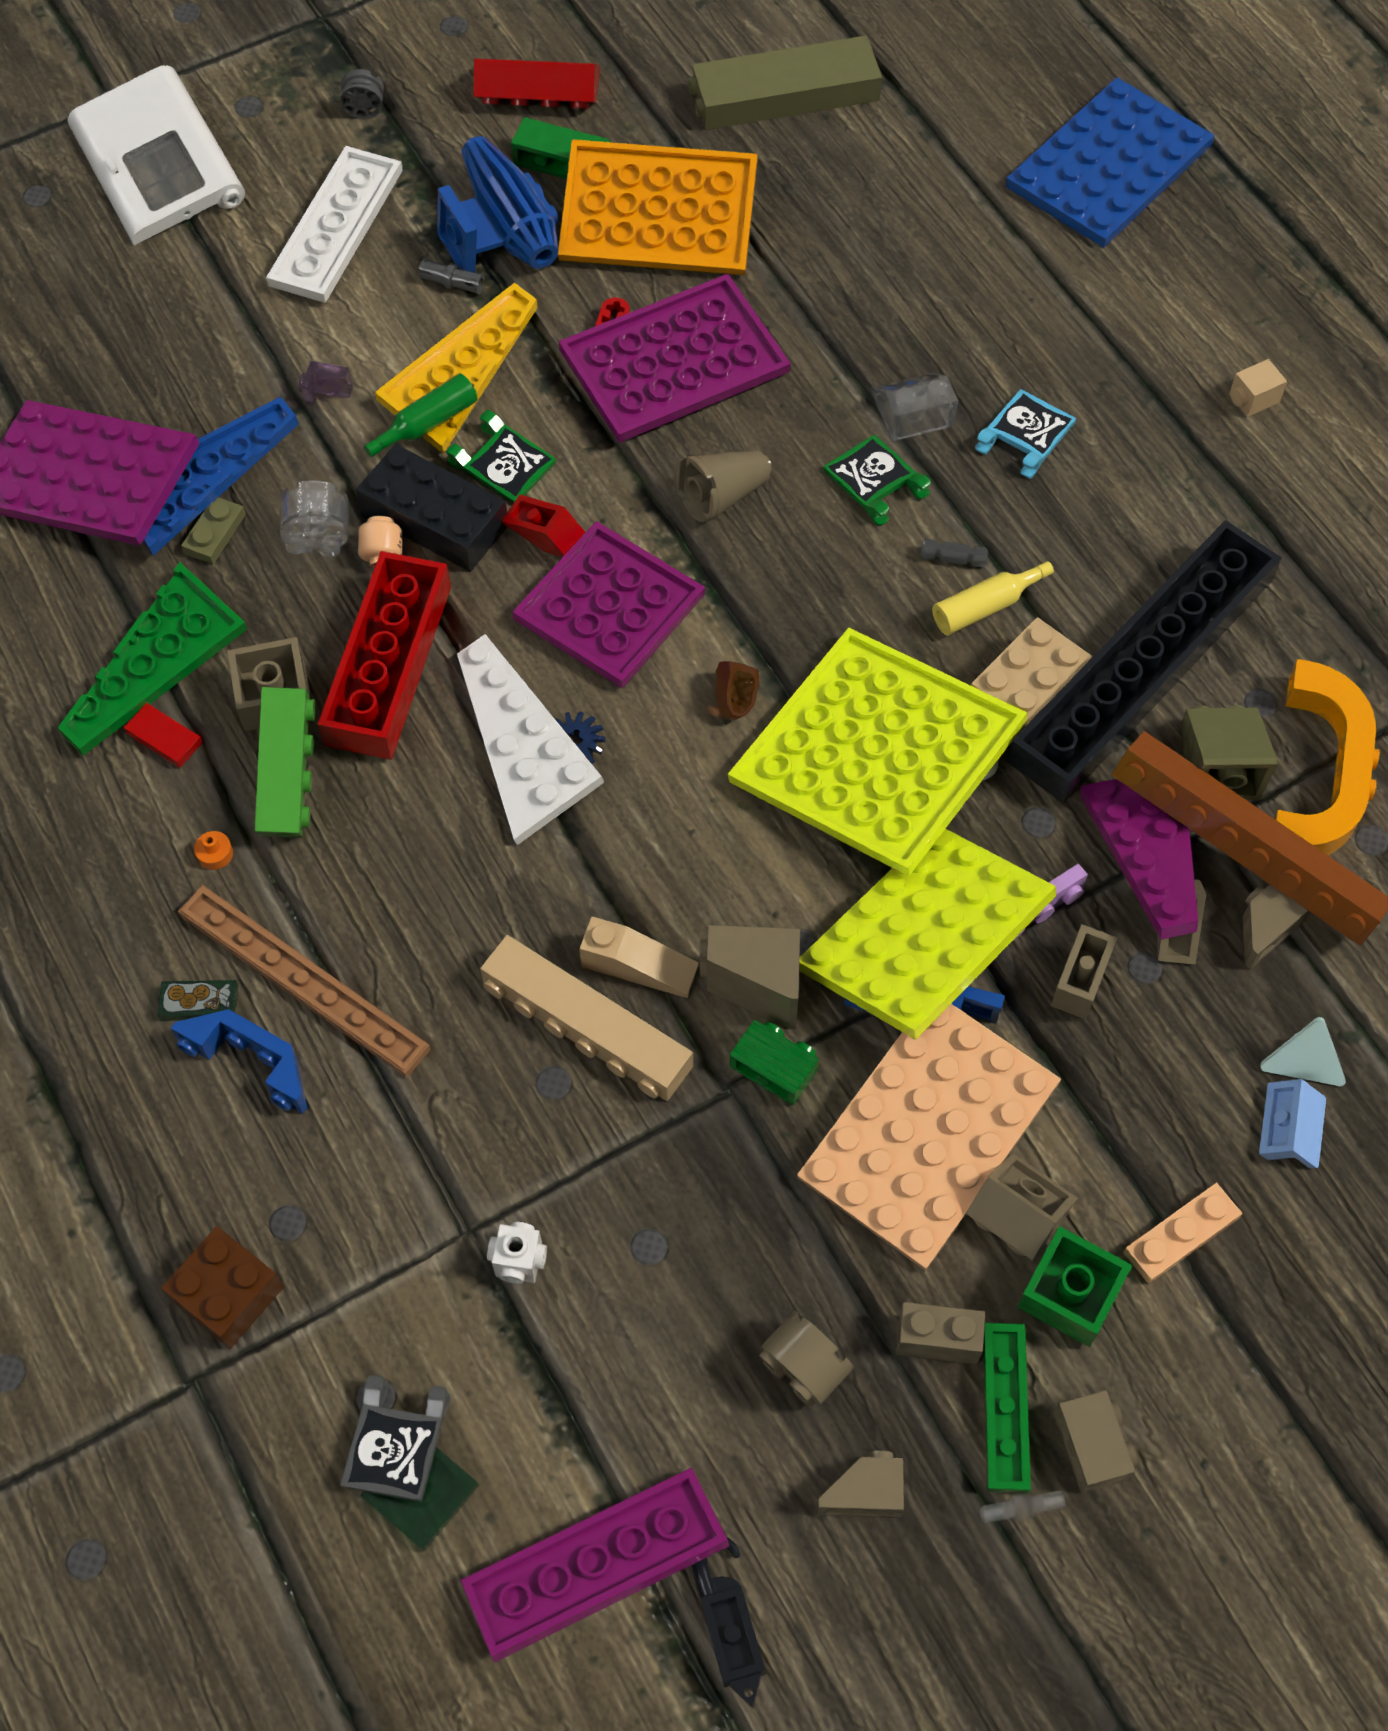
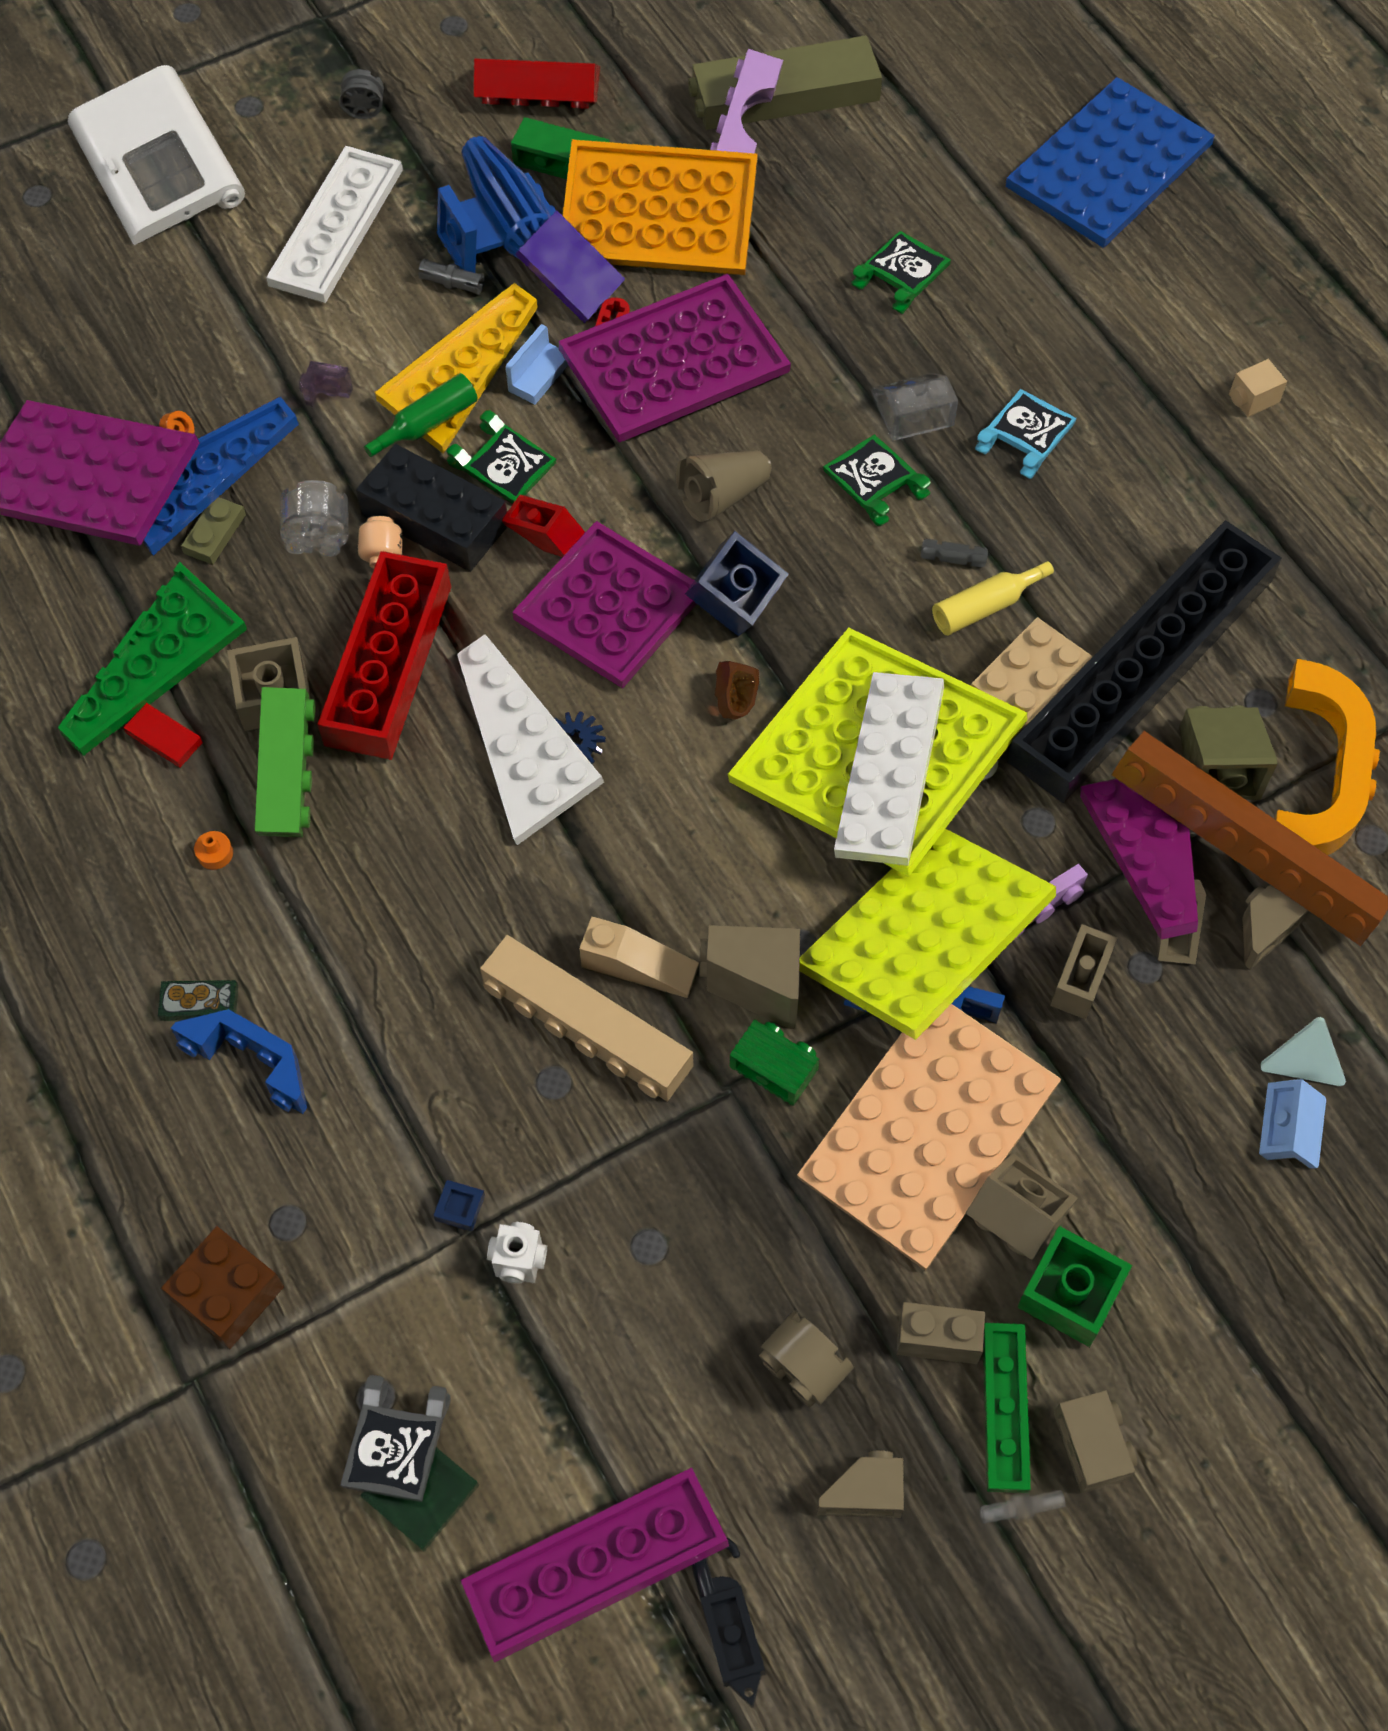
(177, 421): none -> orange tile
(305, 981): medium nougat tile -> none
(459, 1205): none -> dark blue plate
(534, 367): none -> light blue panel
(570, 266): none -> dark purple tile
(736, 583): none -> dark blue brick
(755, 85): none -> lavender arch
(889, 769): none -> white plate
(904, 265): none -> flag
(1182, 1233): light nougat plate -> none

